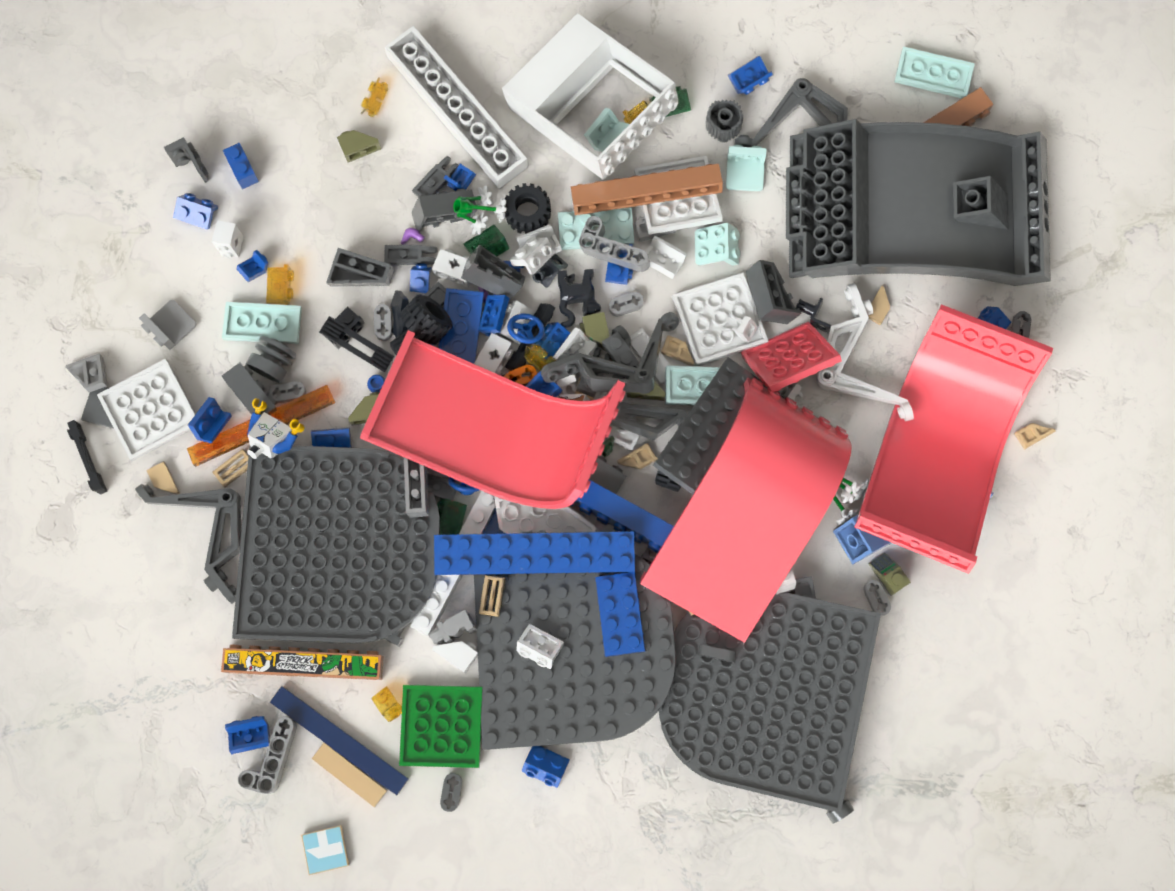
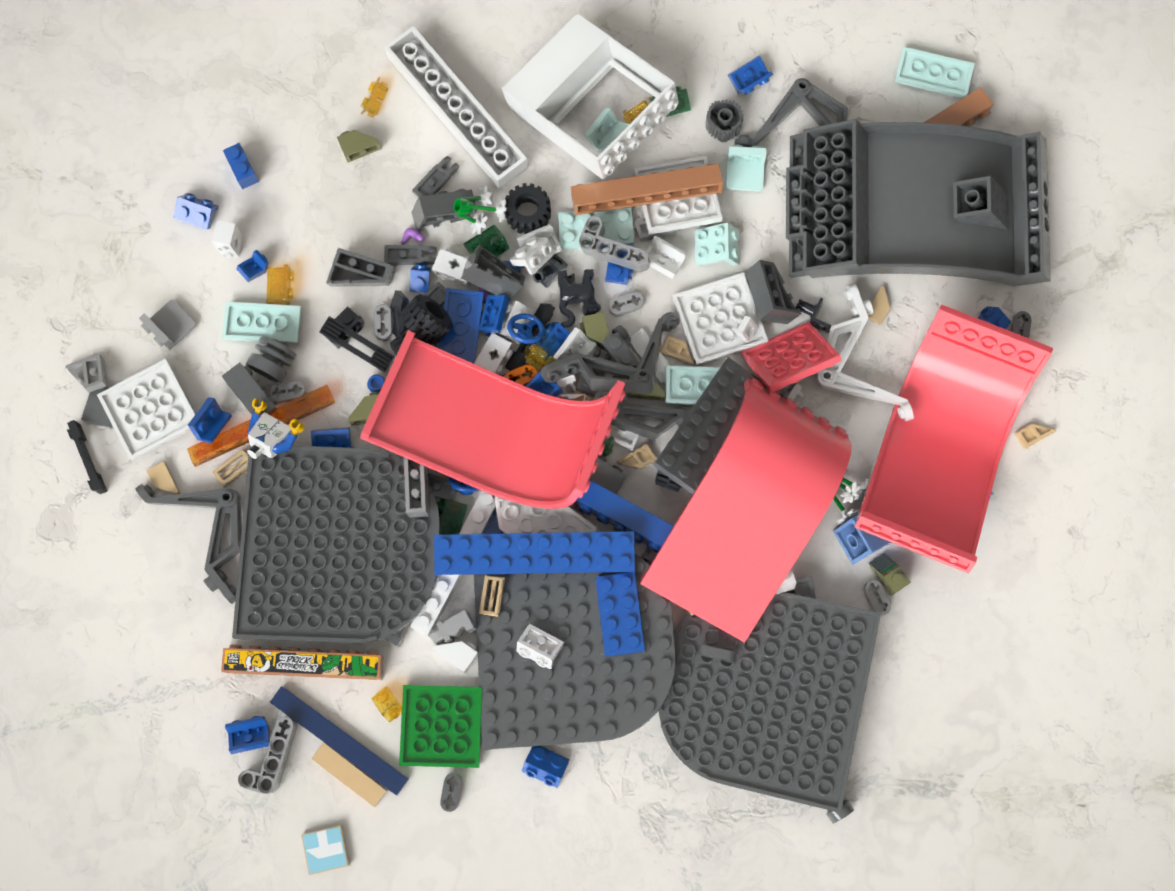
(182, 152): dark grey bracket -> none
(461, 178): blue bracket -> none

